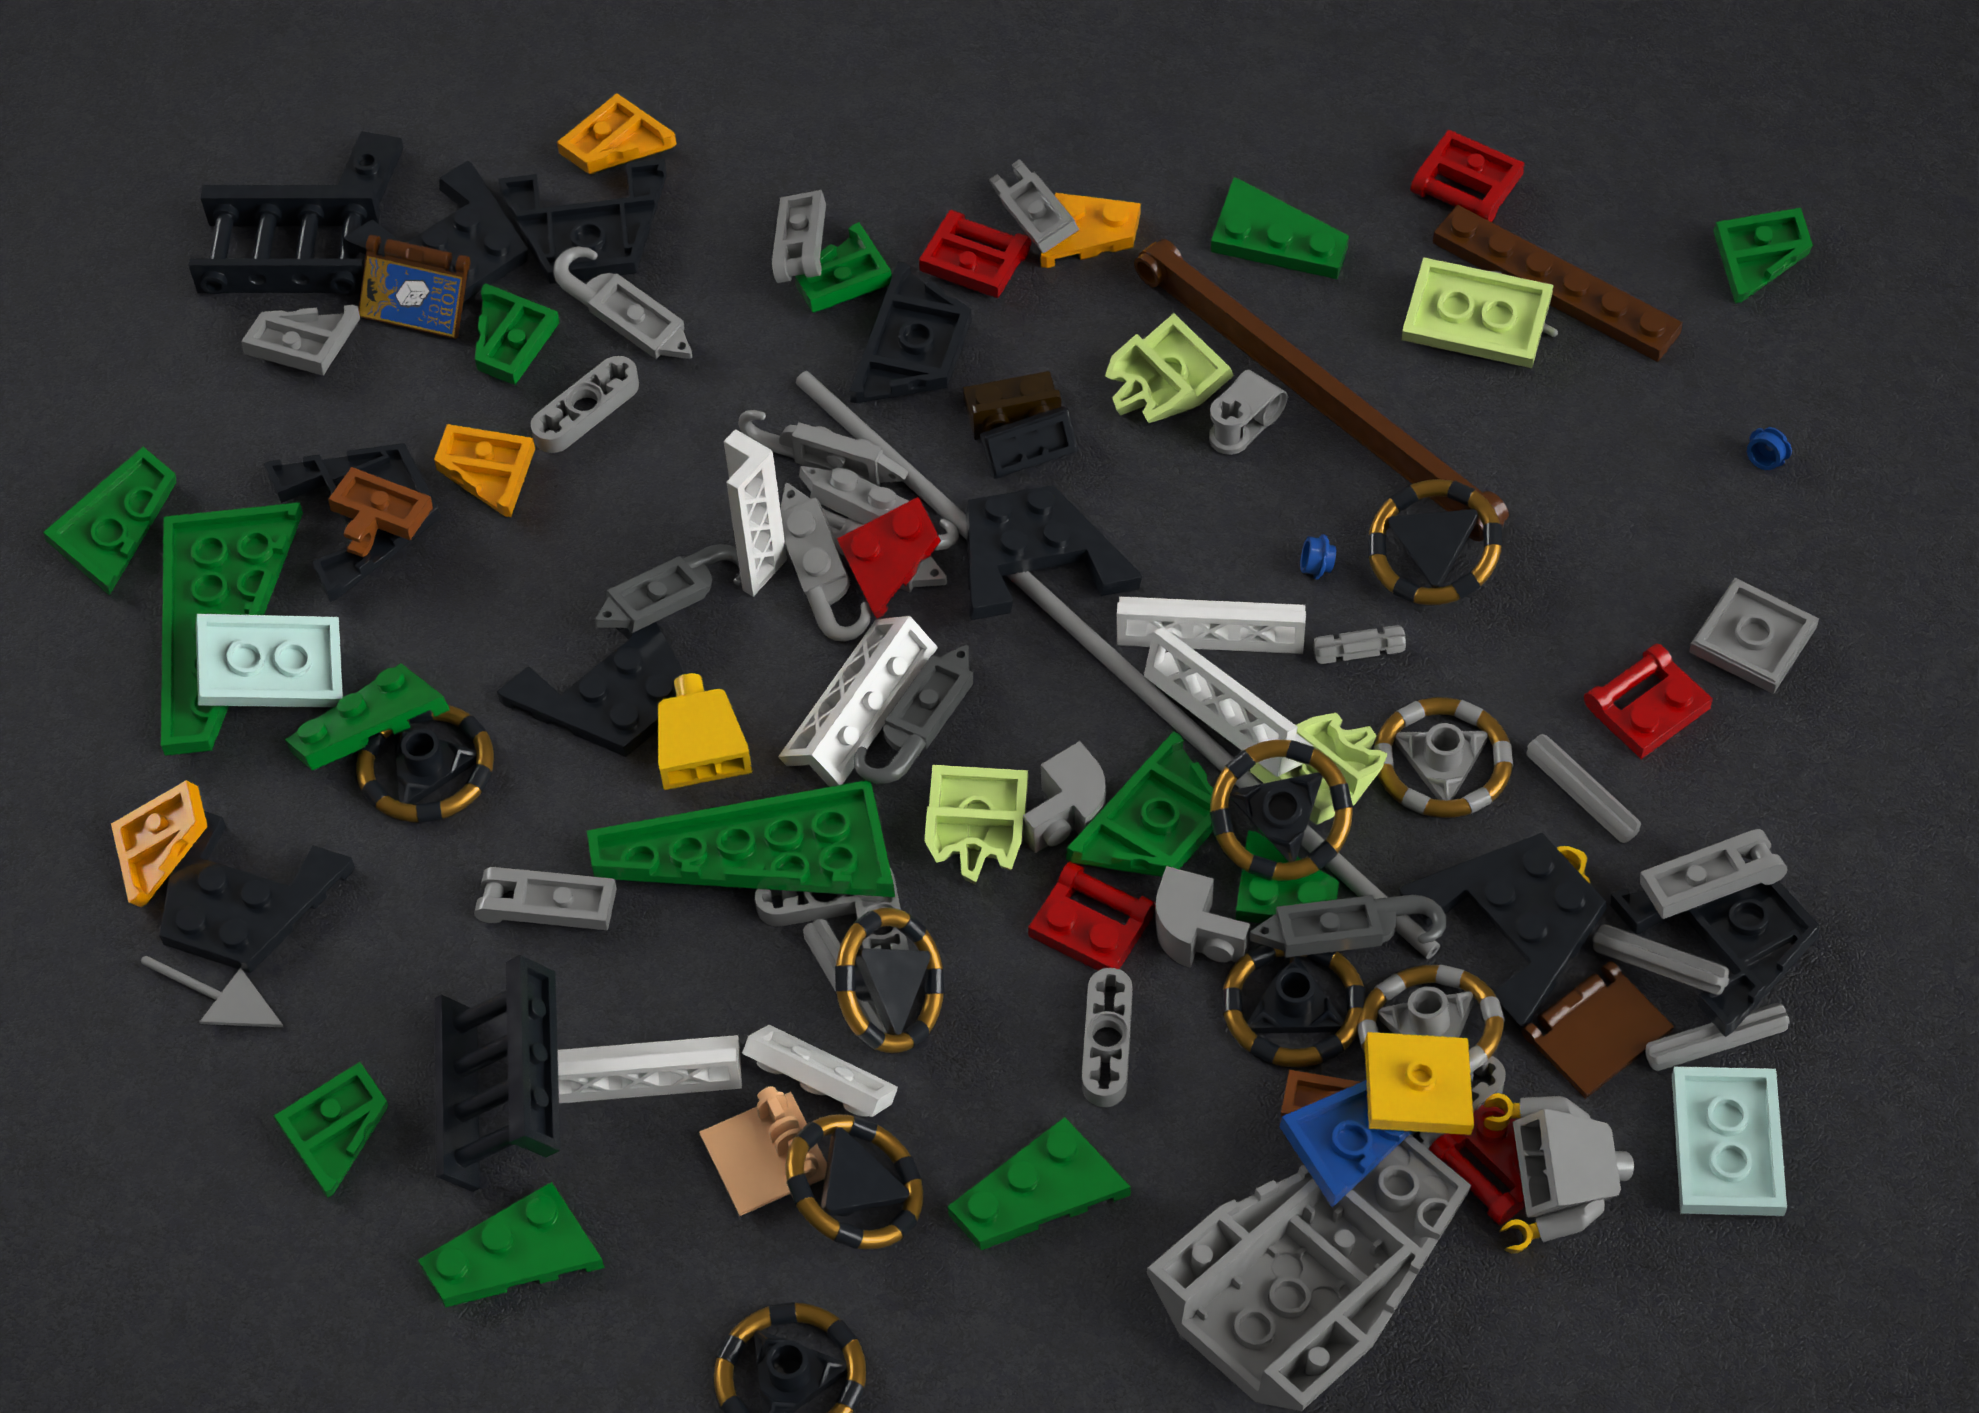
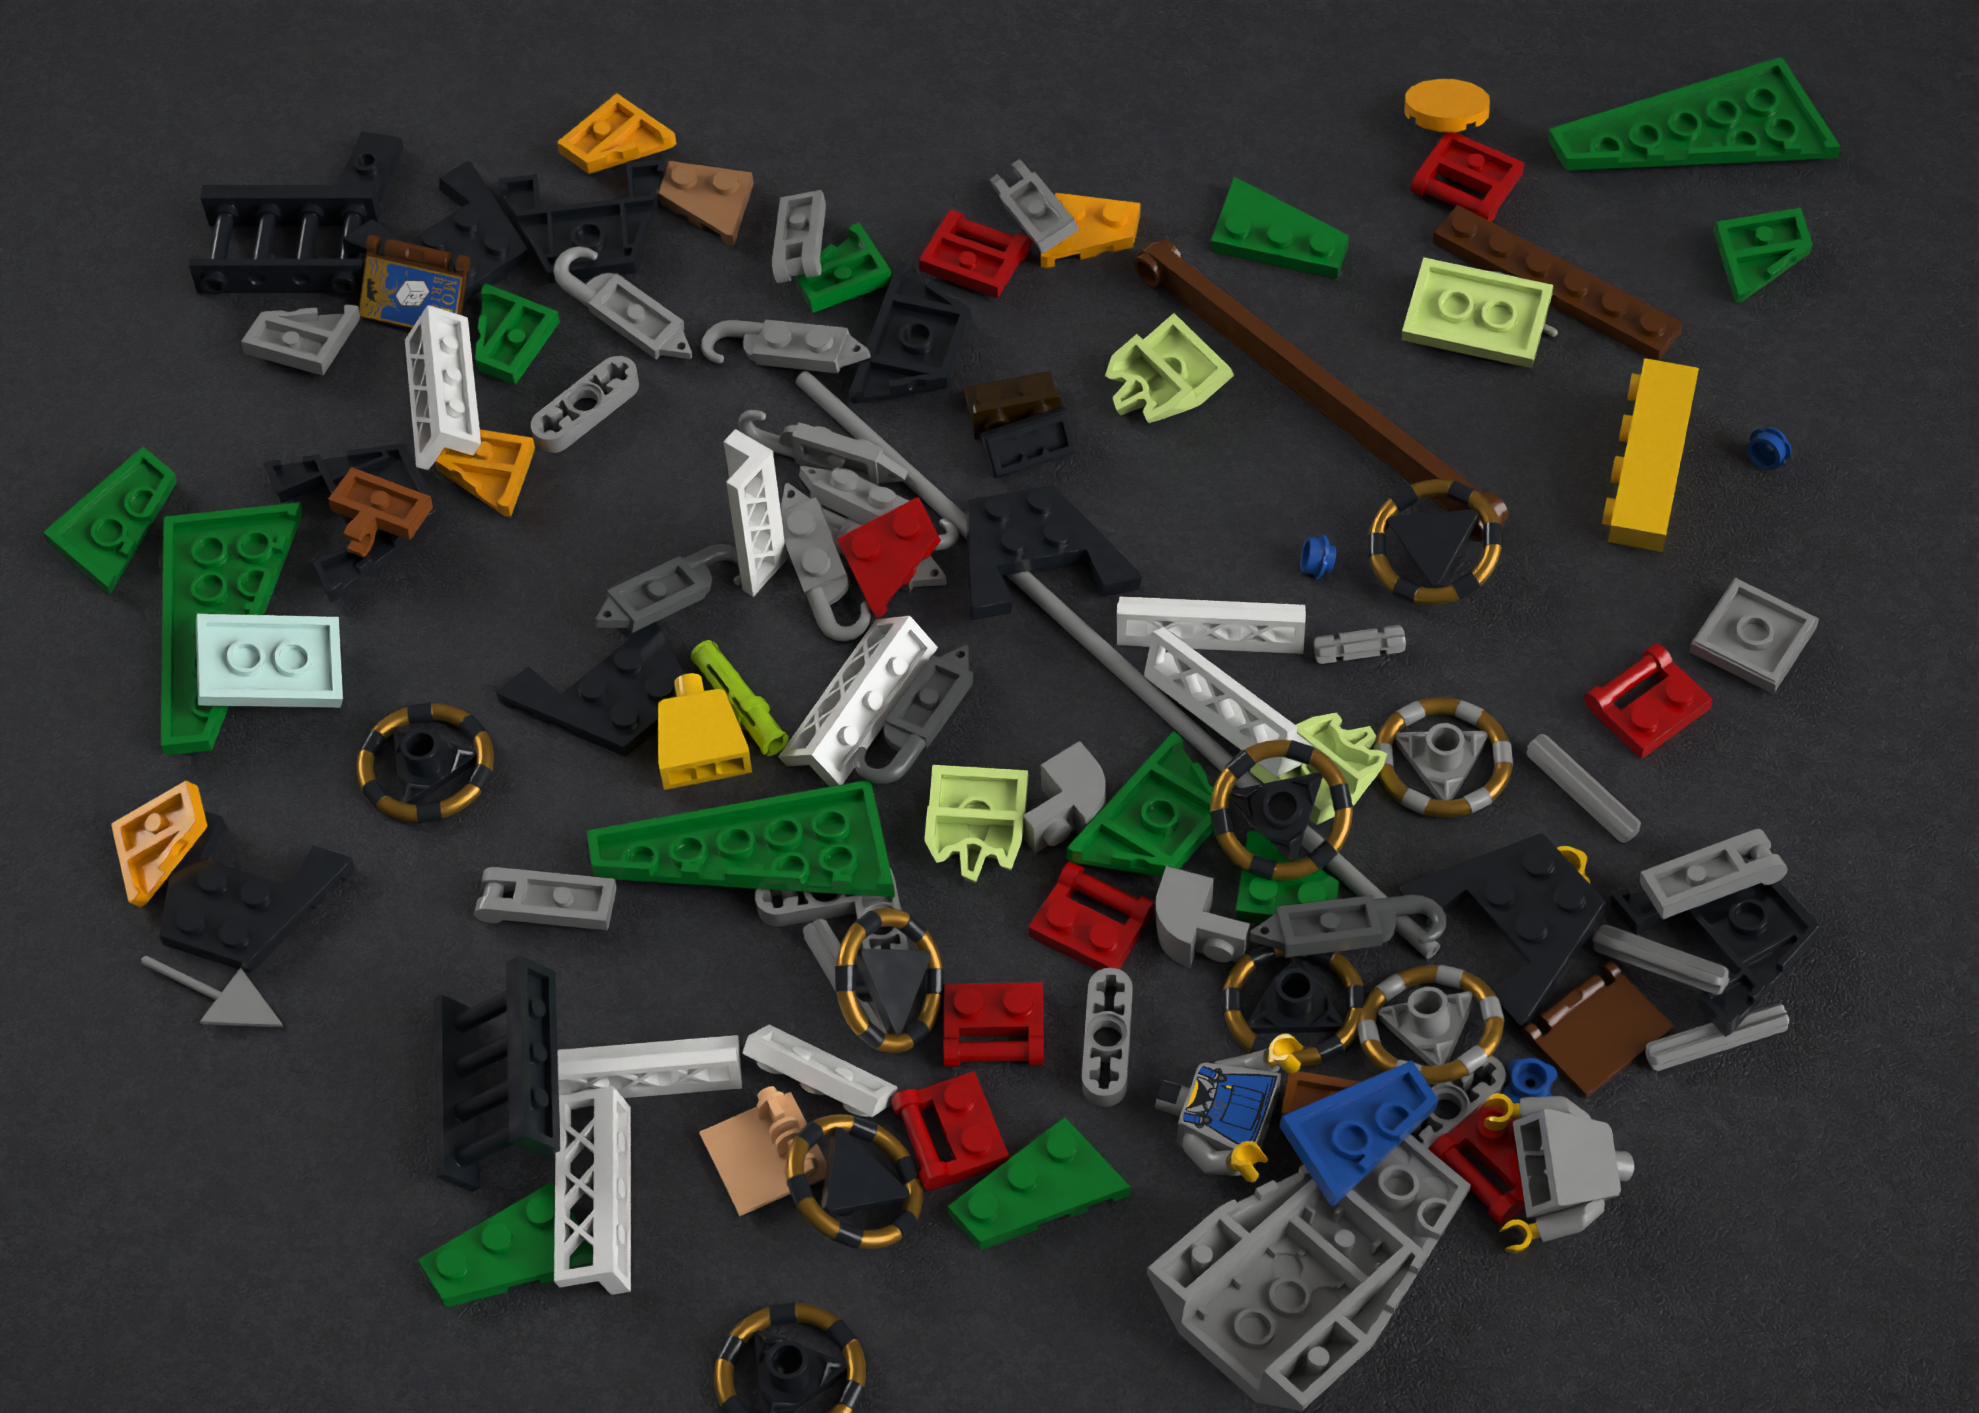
(333, 1125): green wing -> none
(375, 708): green wing -> none
(441, 386): none -> white fence
(611, 1191): none -> white fence
(707, 196): none -> medium nougat wing
(750, 710): none -> lime pin
(788, 344): none -> light grey plate
(965, 1125): none -> red plate
(993, 1011): none -> red plate
(1230, 1108): none -> torso
(1244, 412): light grey piece -> none
(1418, 1083): yellow plate -> none
(1446, 105): none -> light orange tile
(1529, 1070): none -> blue plate
(1652, 454): none -> yellow wedge
(1725, 119): none -> green wing
(1728, 1141): light aqua plate -> none

